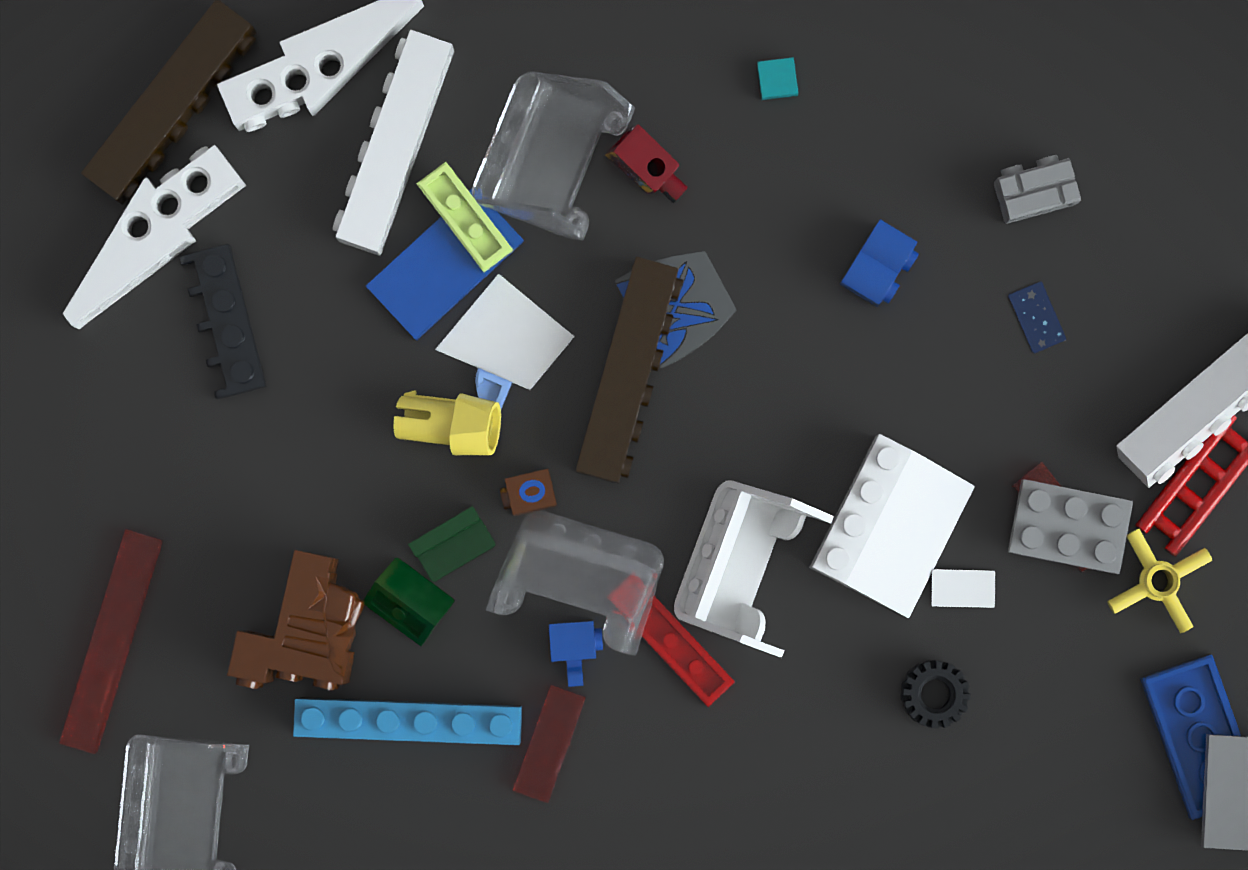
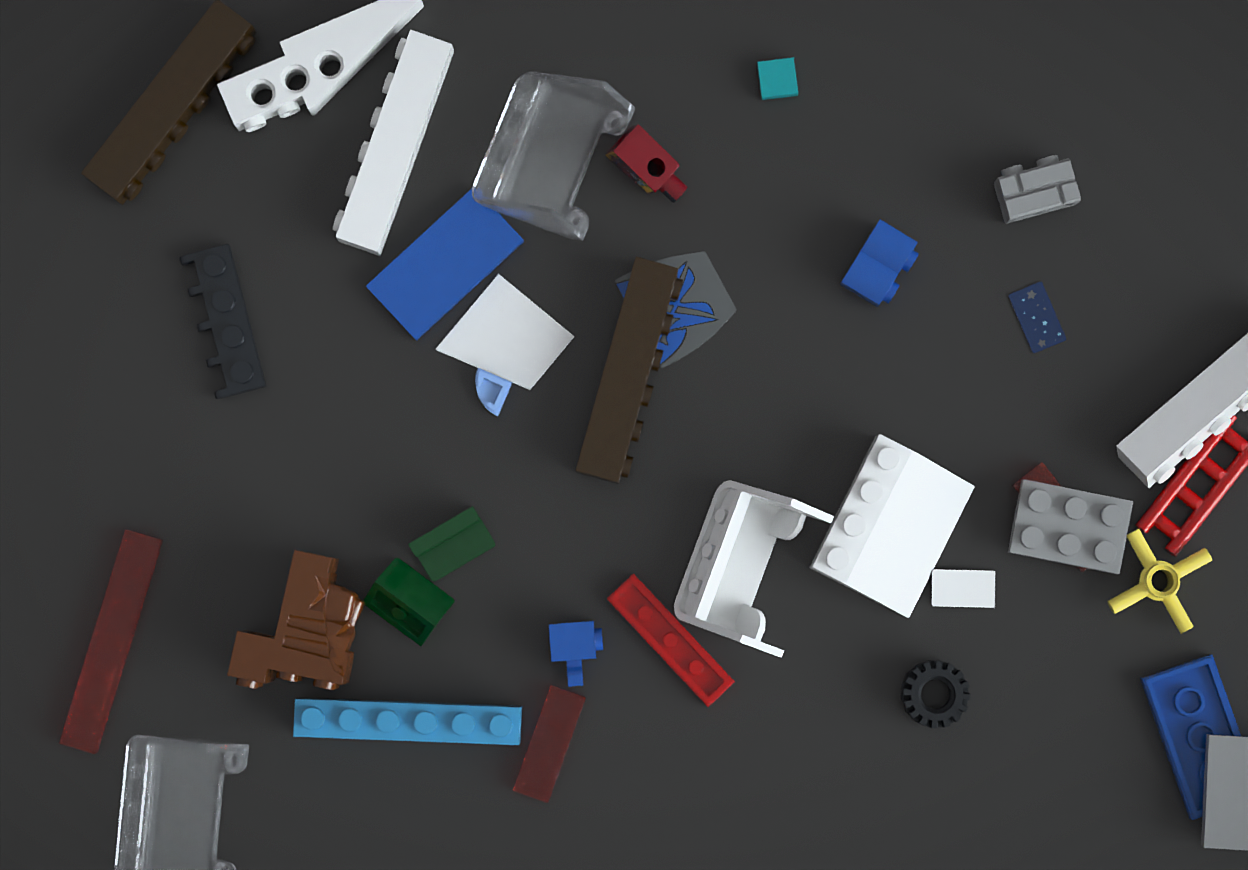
(129, 259): white brick -> none
(464, 217): yellowish green tile -> none
(465, 424): light yellow piece -> none
(528, 492): reddish brown brick -> none
(582, 569): clear windscreen -> none

